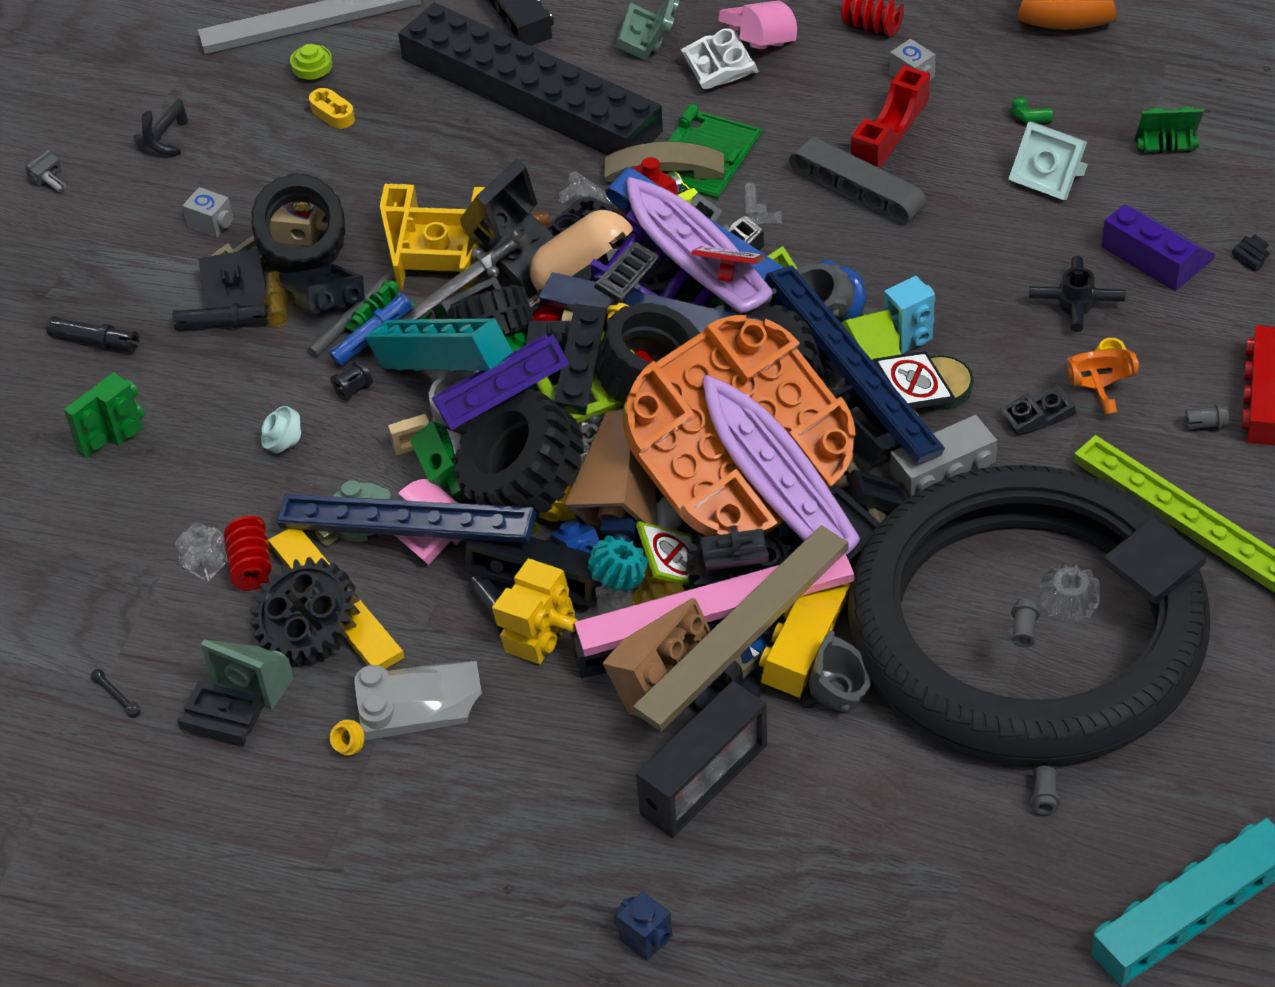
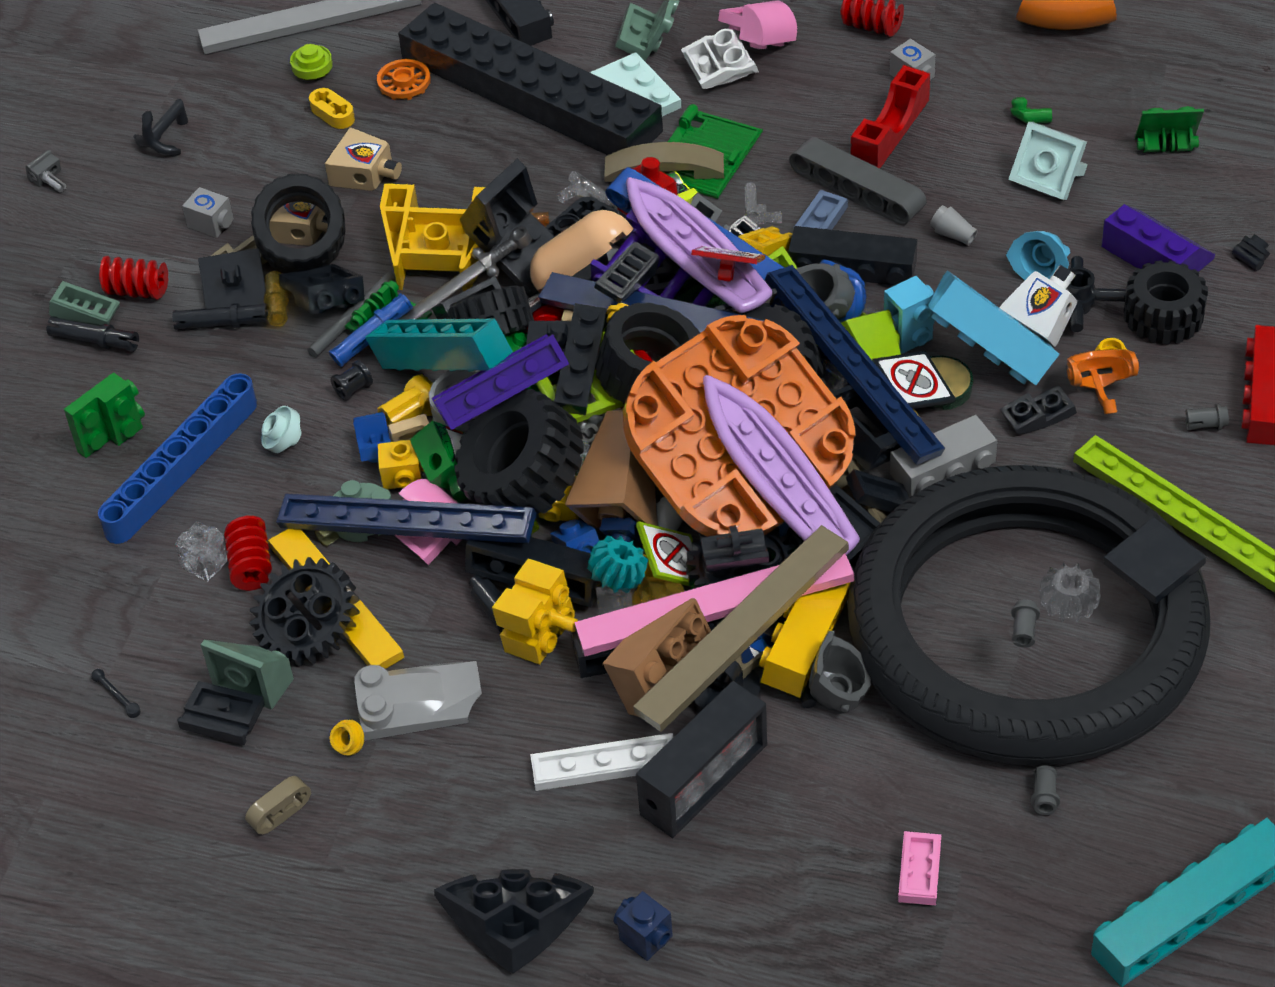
(68, 296): none -> sand green slope
(133, 279): none -> red piece
(177, 458): none -> blue beam
(278, 805): none -> dark tan beam
(361, 162): none -> tan torso
(369, 432): none -> blue bracket
(398, 464): none -> yellow brick
(403, 79): none -> orange wheel
(410, 402): none -> yellow piece
(515, 913): none -> black brick
(595, 762): none -> white tile
(641, 79): none -> light aqua wing
(767, 239): none -> yellow hinge
(823, 211): none -> sand blue plate
(872, 256): none -> black brick
(919, 868): none -> bright pink plate
(952, 225): none -> light grey cone
(992, 329): none -> medium azure slope
(1037, 252): none -> medium azure piece
(1043, 304): none -> white torso
(1165, 302): none -> black tyre

